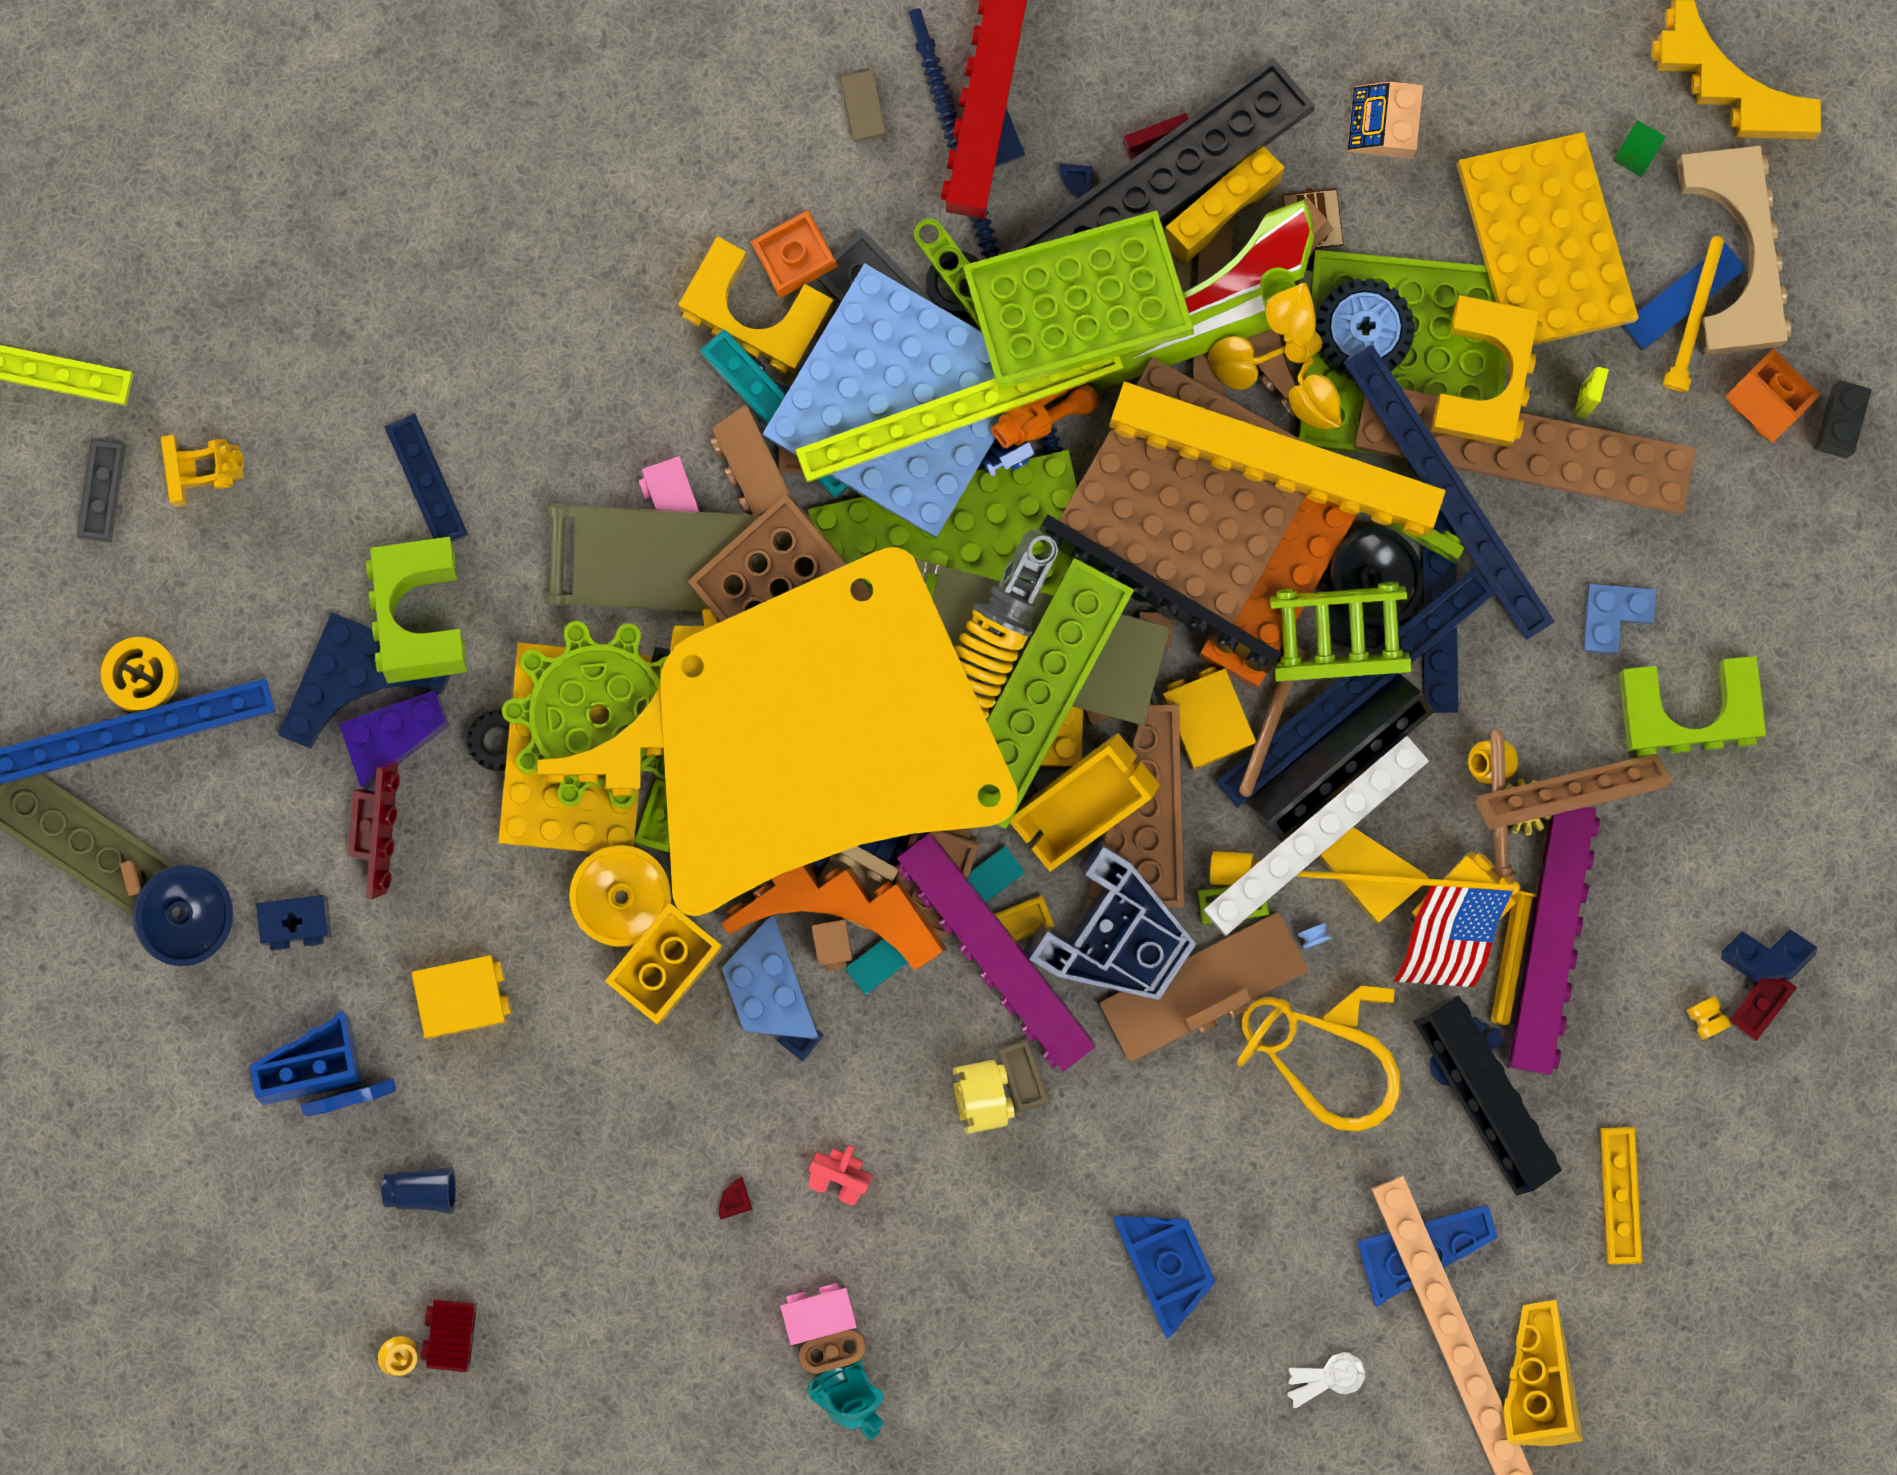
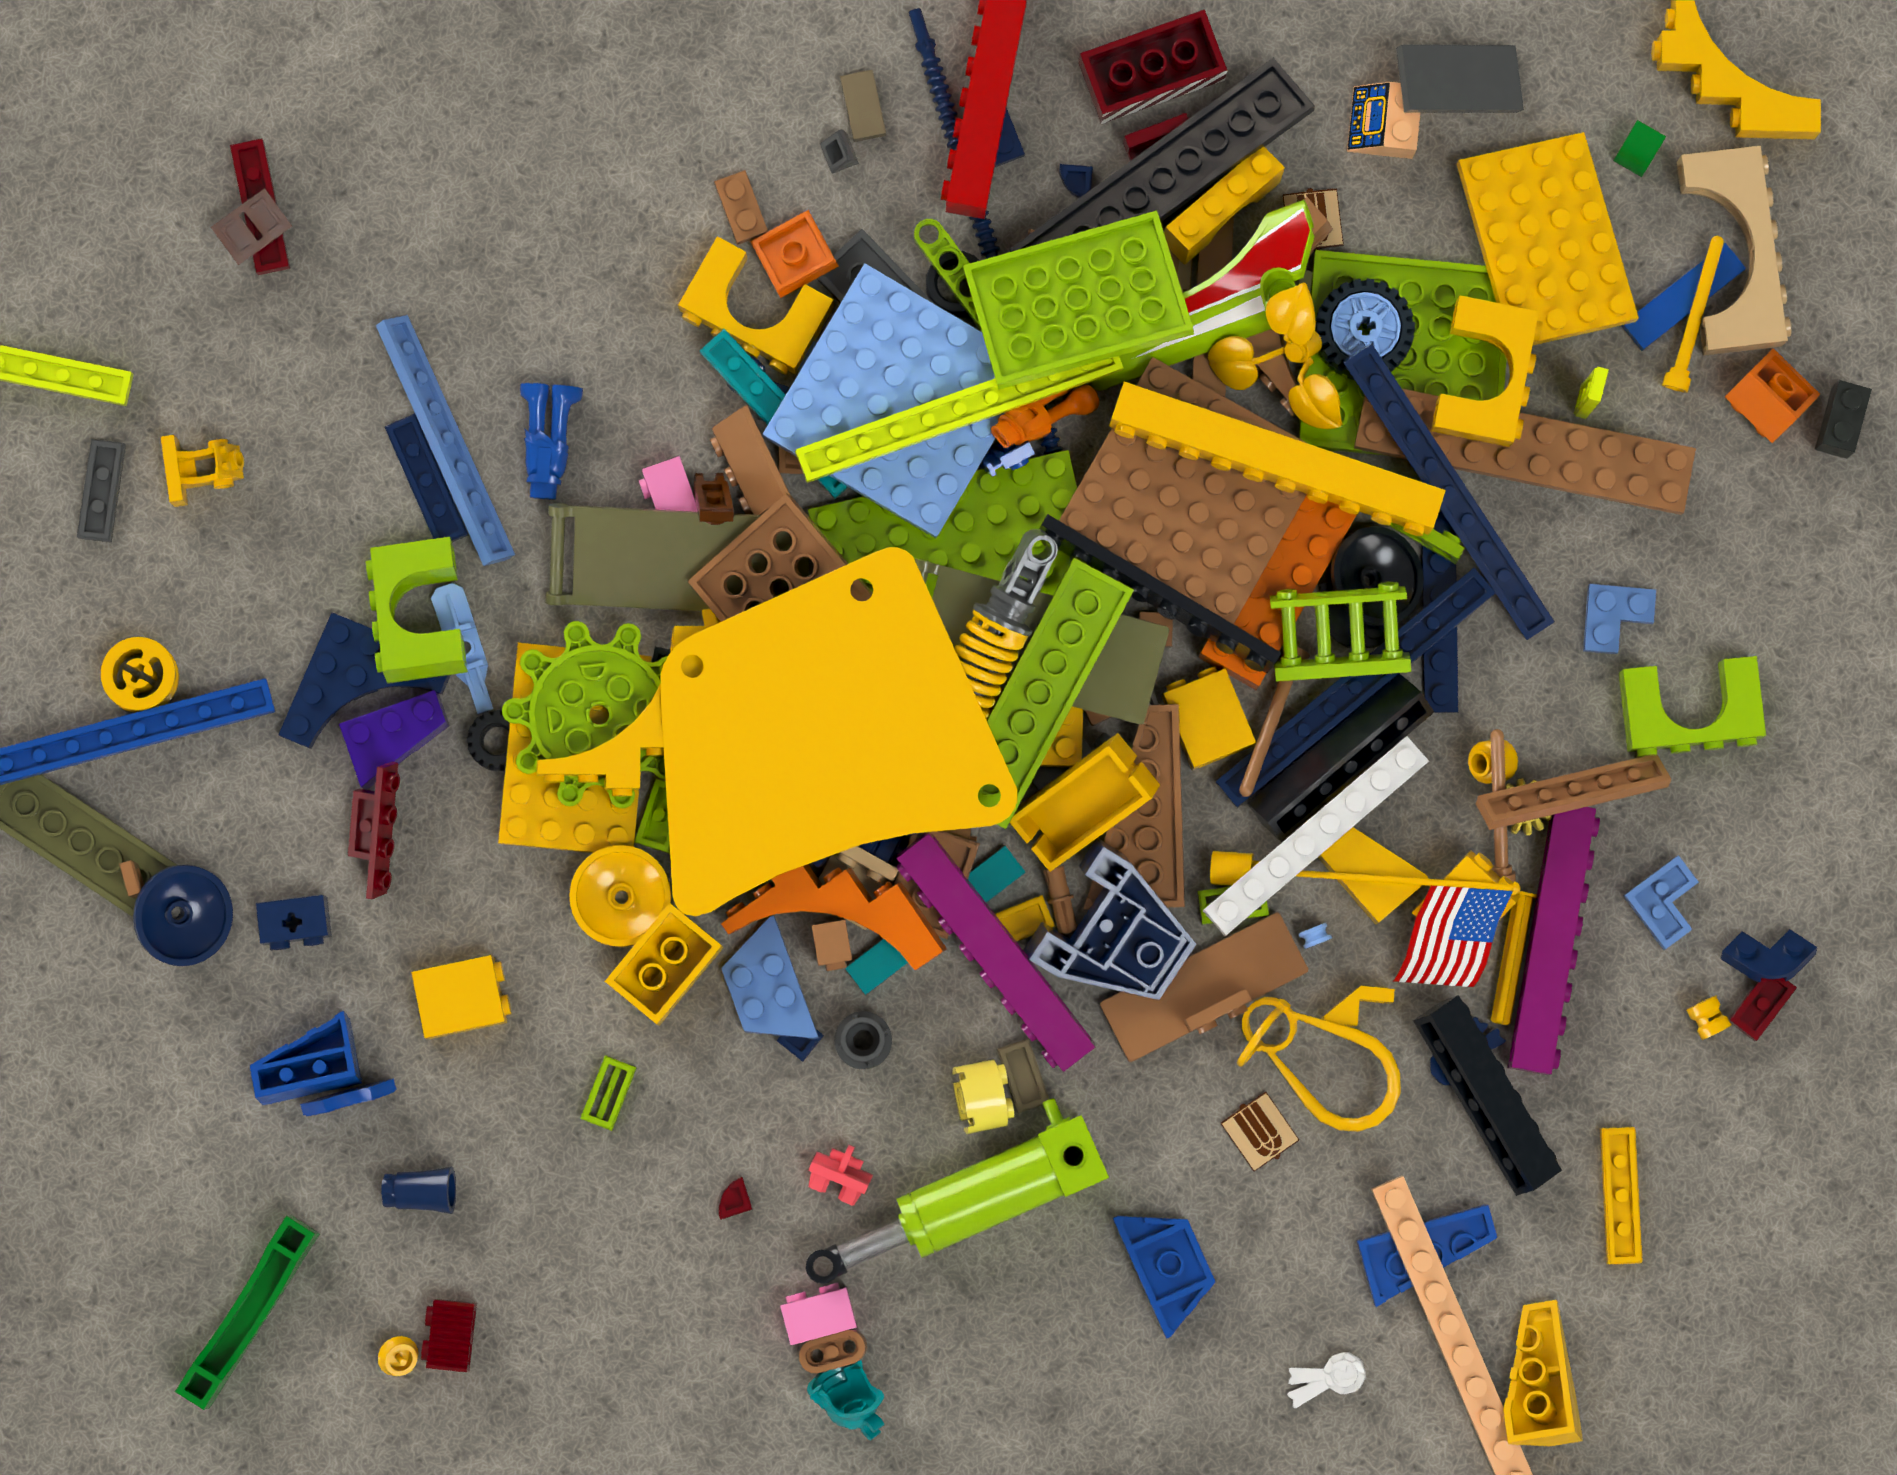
(237, 236): none -> reddish brown piece
(249, 1312): none -> green arch
(253, 176): none -> dark red plate
(445, 440): none -> medium blue plate
(454, 613): none -> light blue piece
(547, 455): none -> blue piece
(609, 1091): none -> lime tile
(713, 499): none -> reddish brown hinge
(741, 207): none -> medium nougat plate
(839, 151): none -> dark grey slope
(863, 1022): none -> dark grey piece
(979, 1195): none -> lime piece
(1060, 899): none -> medium nougat axle
(1152, 66): none -> dark red brick
(1259, 1131): none -> piece
(1459, 78): none -> dark grey tile
(1654, 899): none -> medium blue plate

